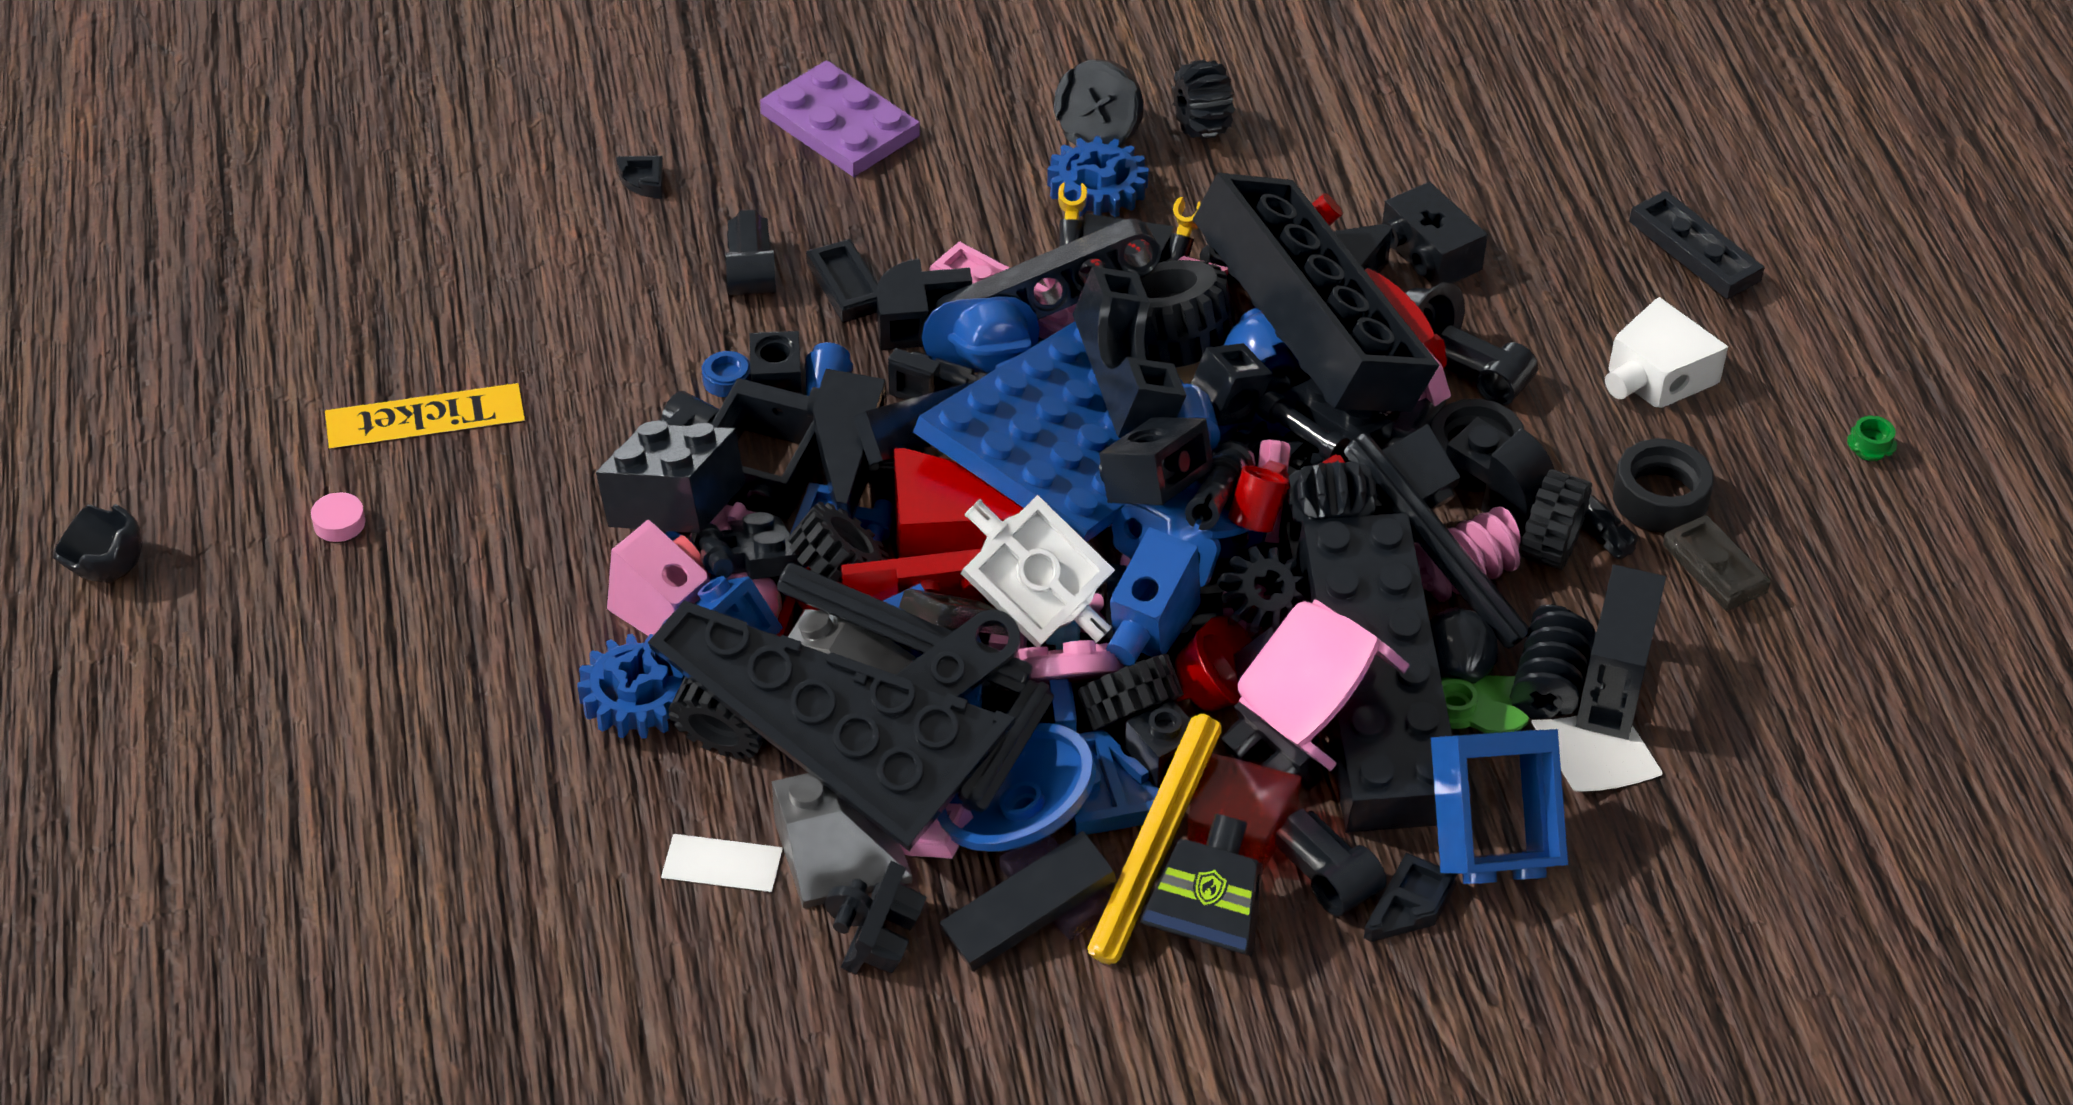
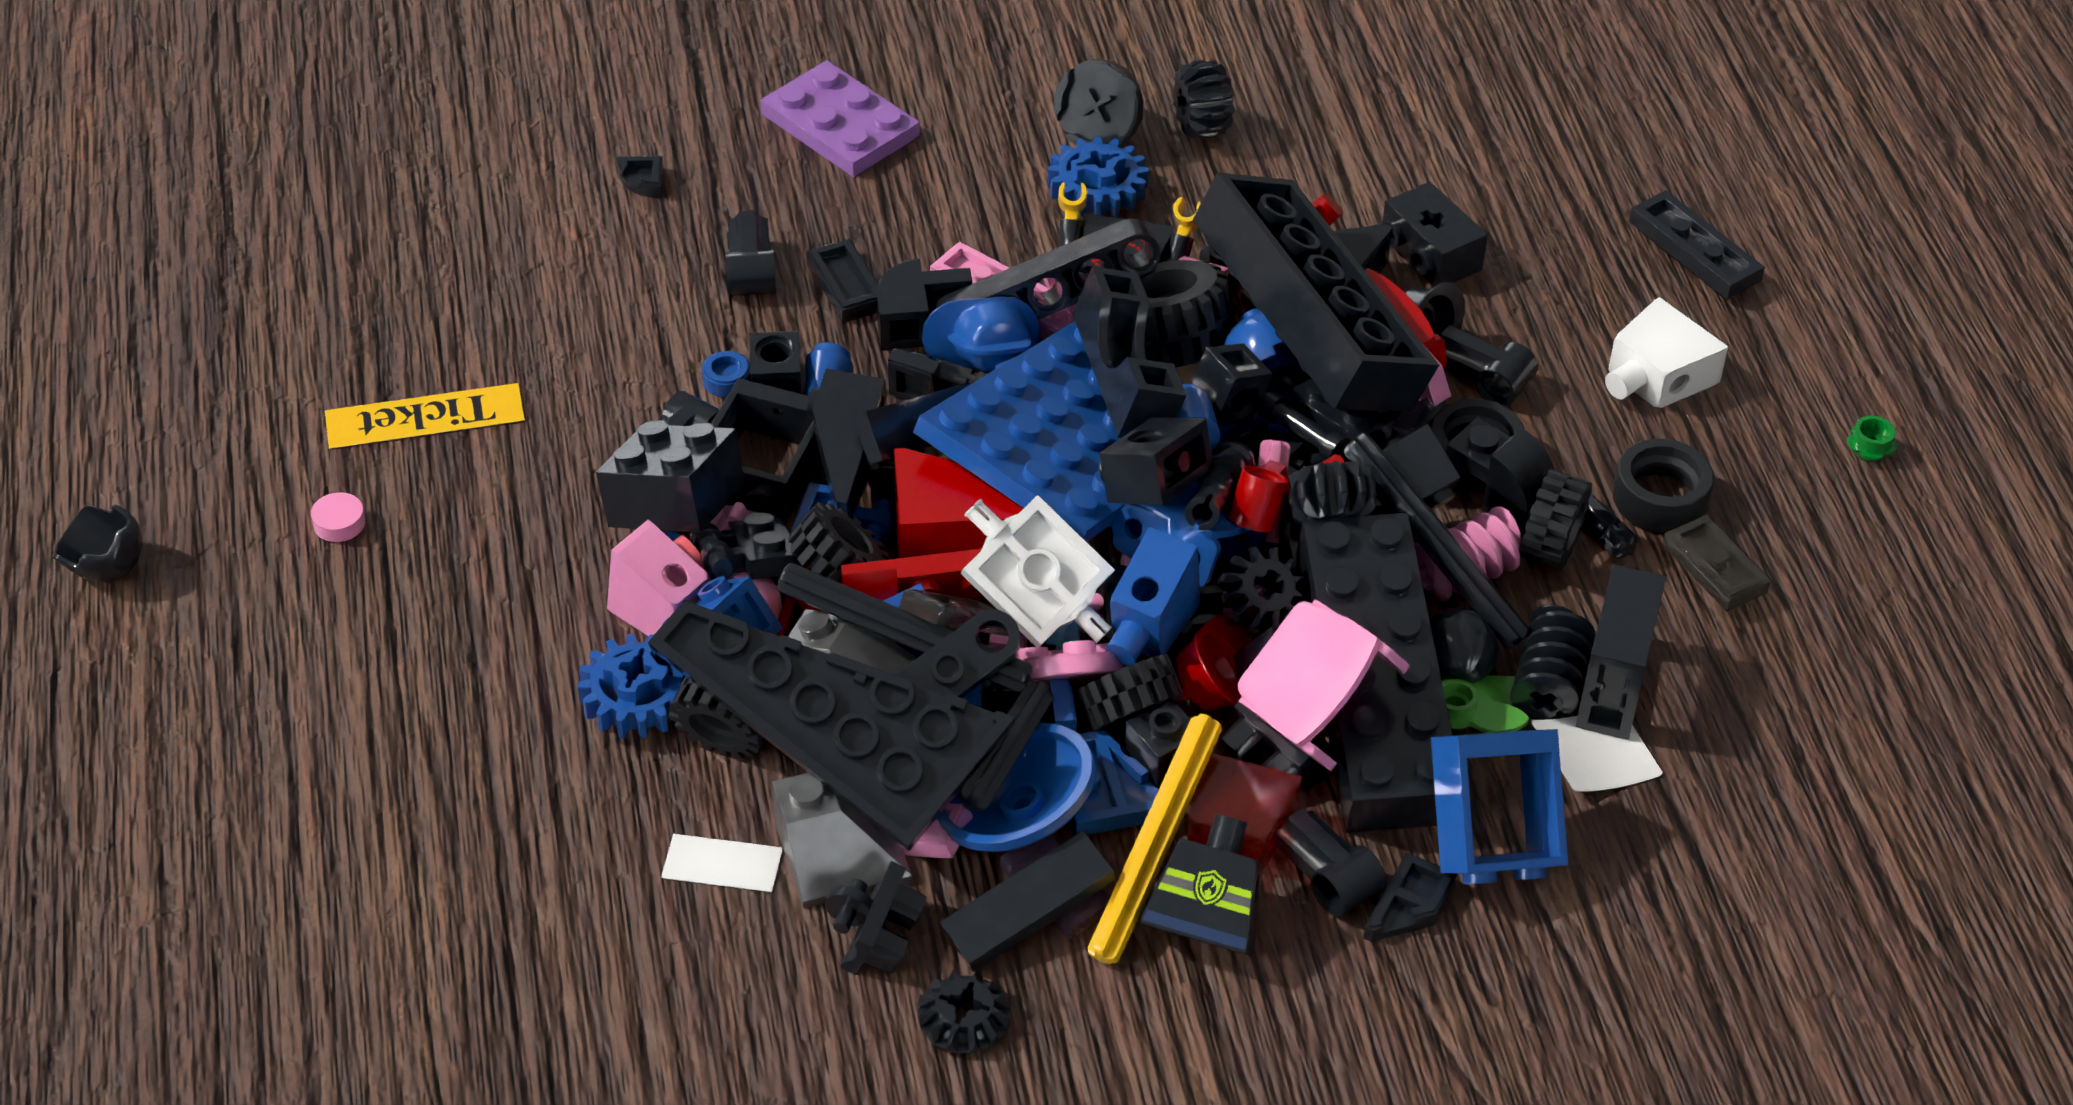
(979, 1028): none -> black gear

